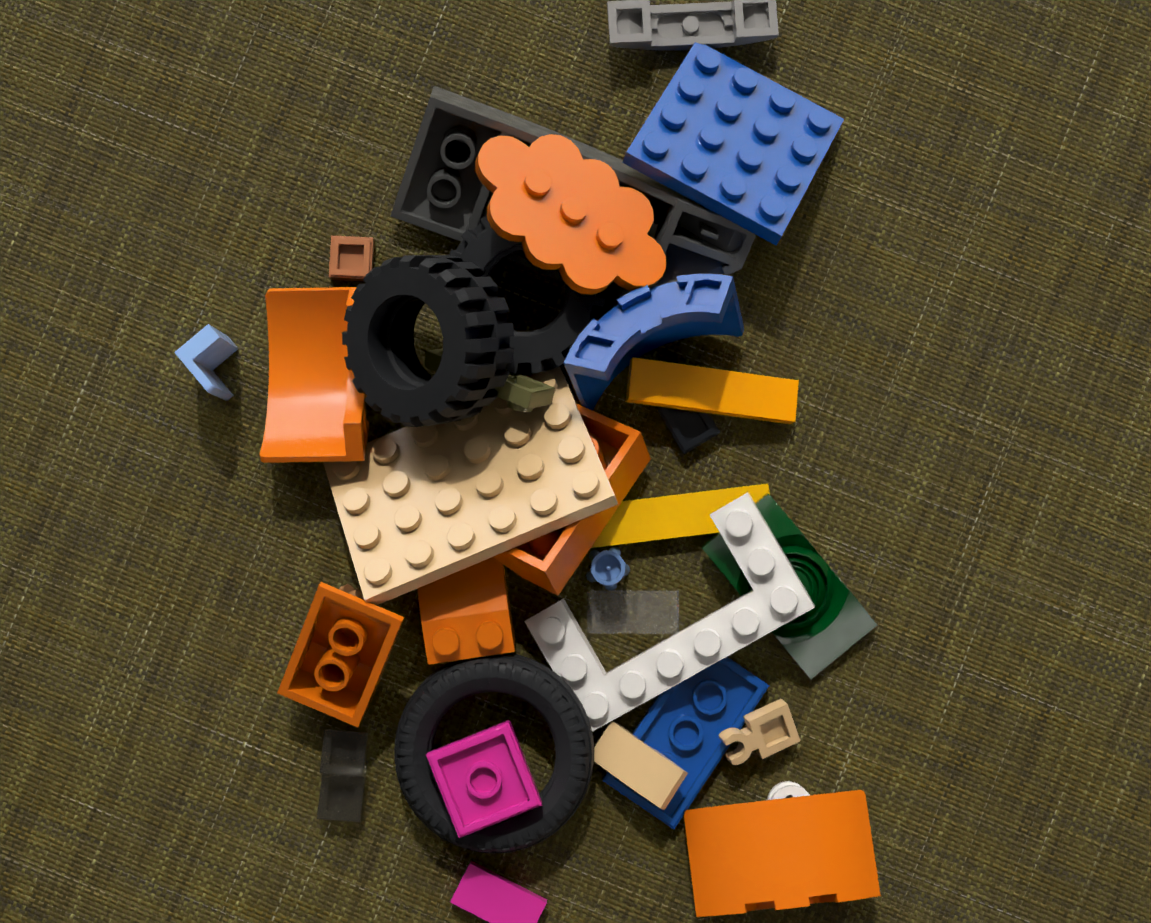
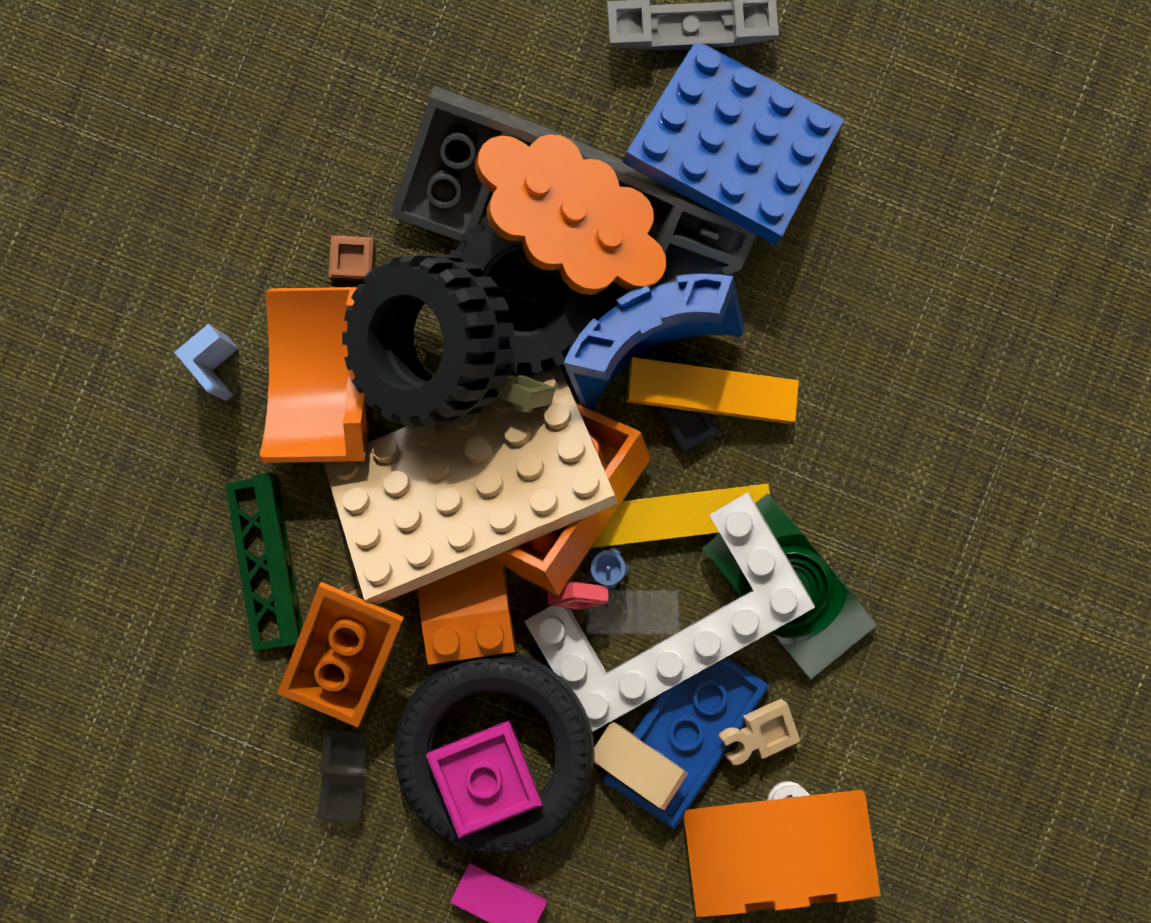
(276, 554): none -> dark green fence
(579, 596): none -> coral tile

